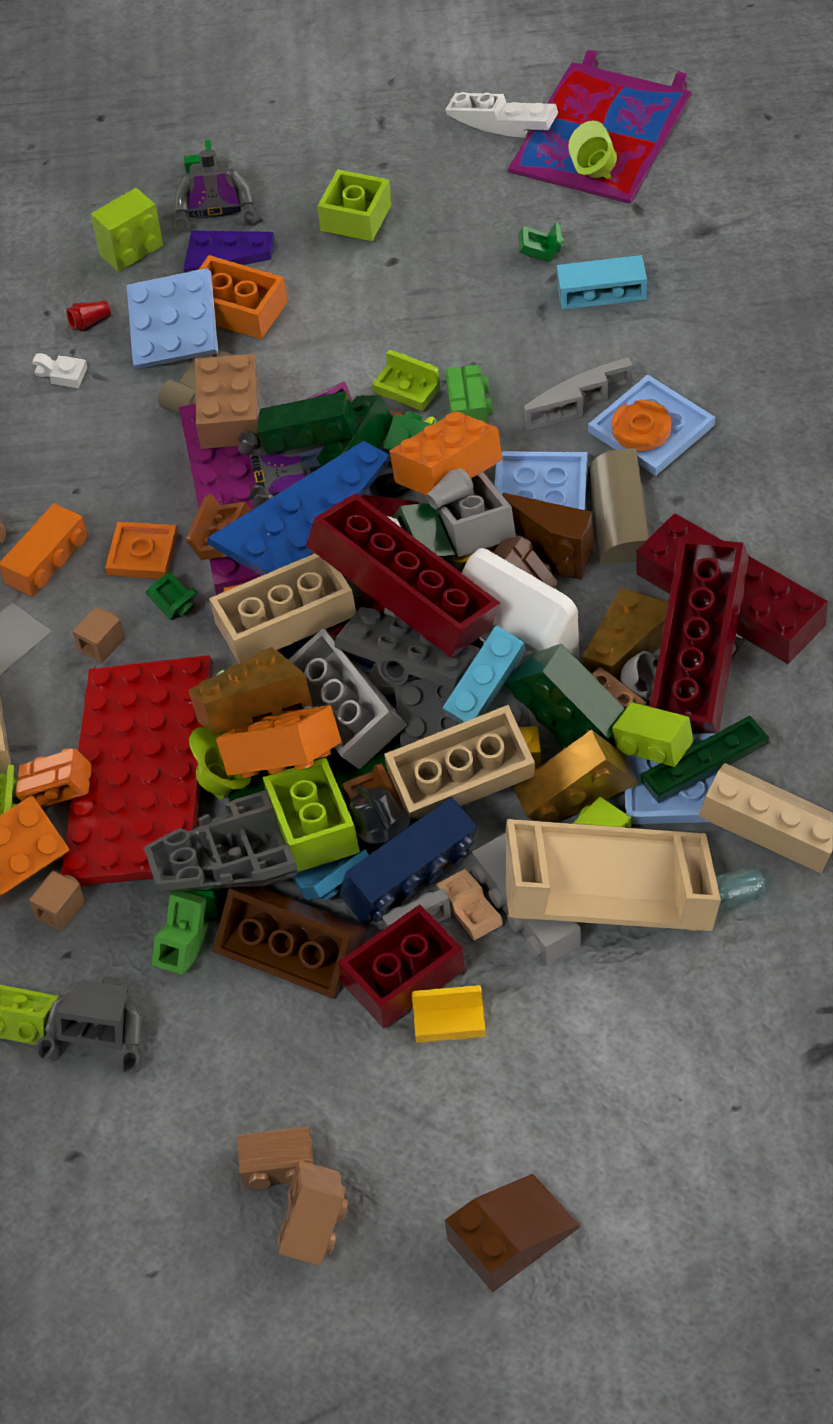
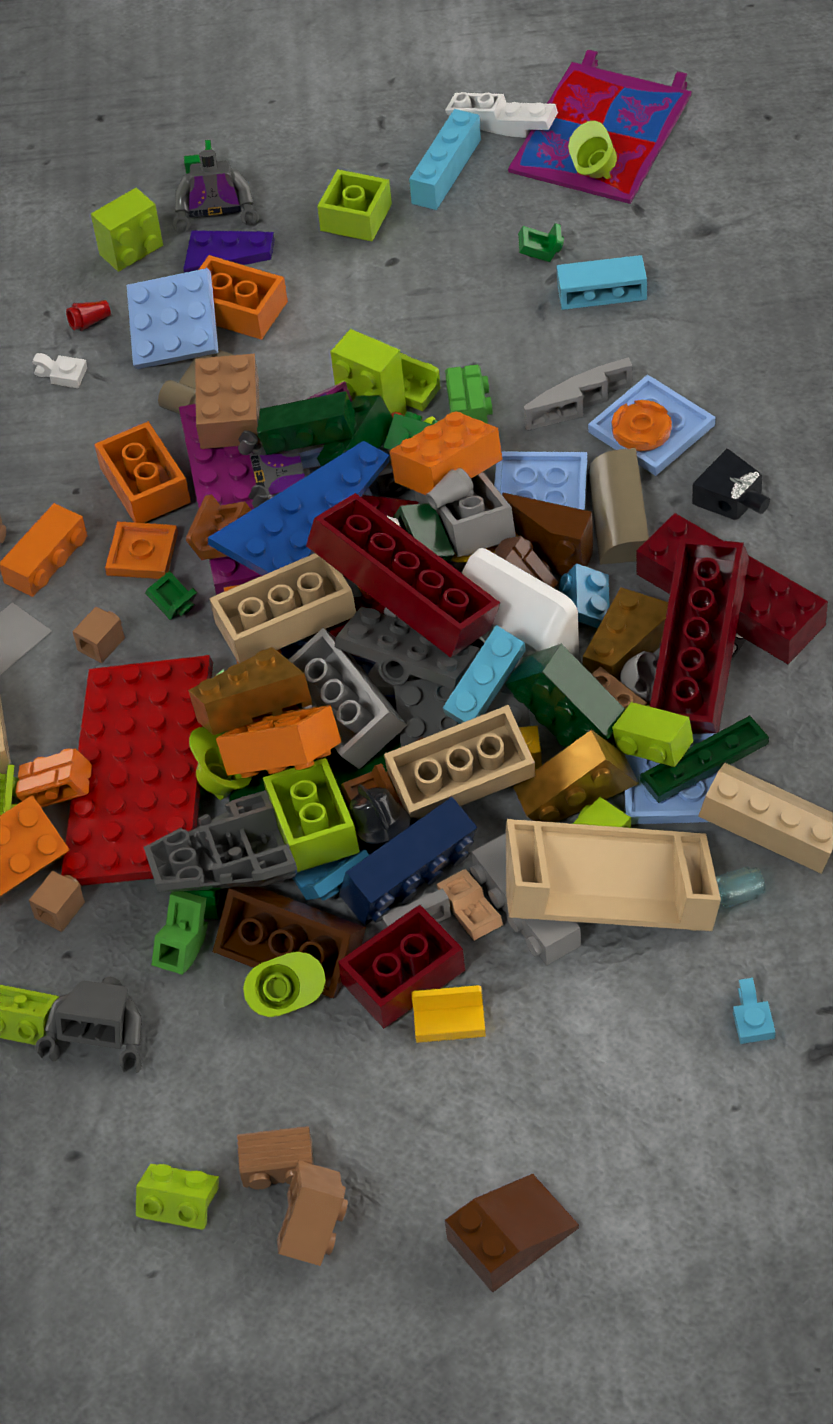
(142, 473): none -> orange brick
(175, 1195): none -> lime bracket
(284, 984): none -> lime piece
(369, 369): none -> lime brick
(445, 159): none -> medium azure brick
(589, 593): none -> dark azure bracket
(730, 487): none -> black torso
(752, 1018): none -> medium azure plate

